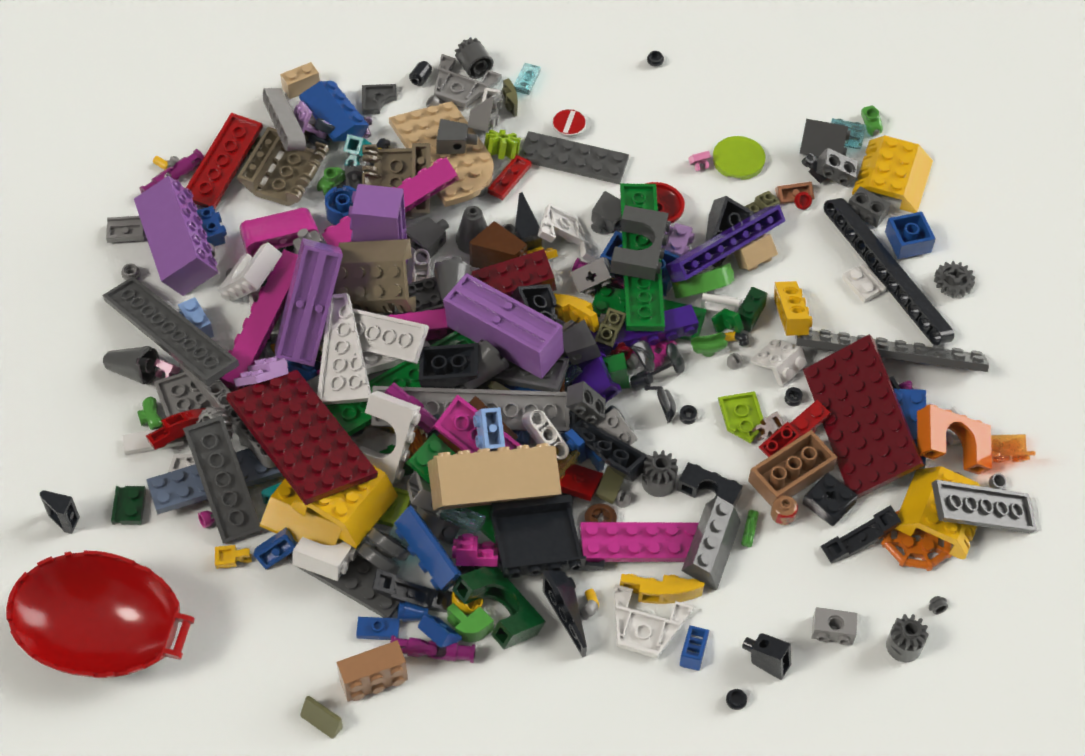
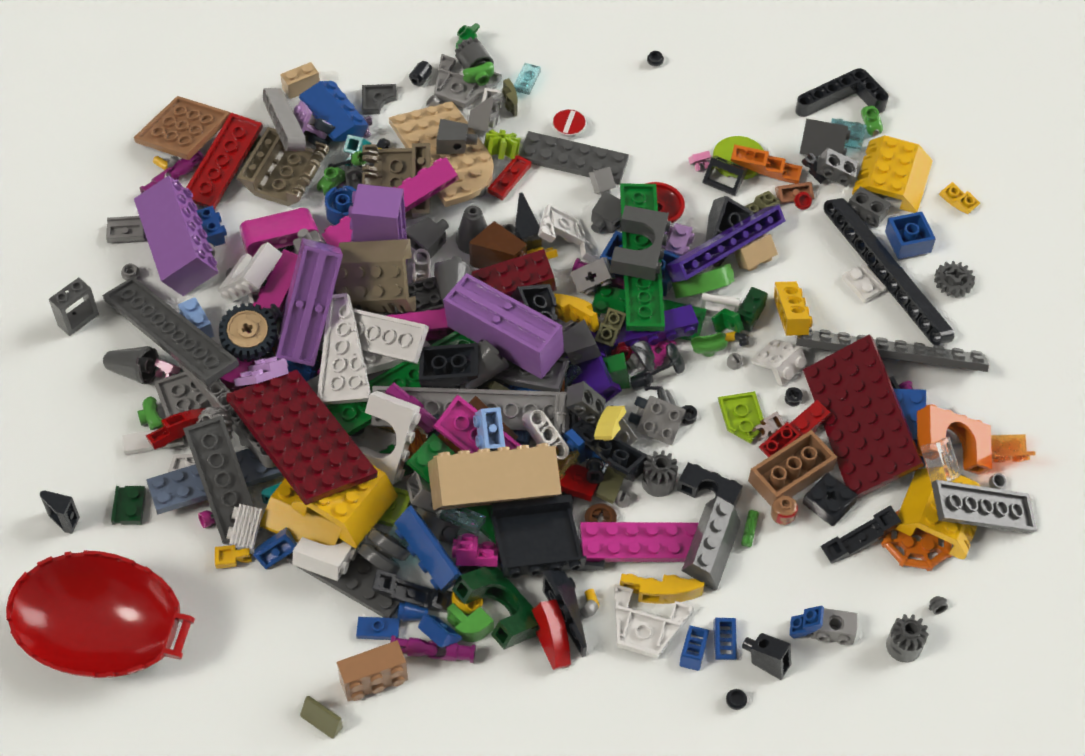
(79, 315): none -> dark grey window
(182, 127): none -> medium nougat plate
(245, 526): none -> white brick
(257, 322): none -> wheel
(275, 311): none -> black bush
(356, 159): none -> bright green hinge
(466, 32): none -> green plate
(479, 74): none -> bright green piece
(553, 633): none -> red slope
(560, 412): none -> light grey axle
(594, 468): none -> black bush
(602, 180): none -> light grey brick
(608, 423): none -> light yellow slope
(657, 418): none -> light grey plate
(725, 622): none -> blue slope
(728, 166): none -> black tile
(762, 163): none -> orange slope
(806, 623): none -> blue slope
(853, 82): none -> black beam
(941, 460): none -> clear panel
(962, 201): none -> yellow slope

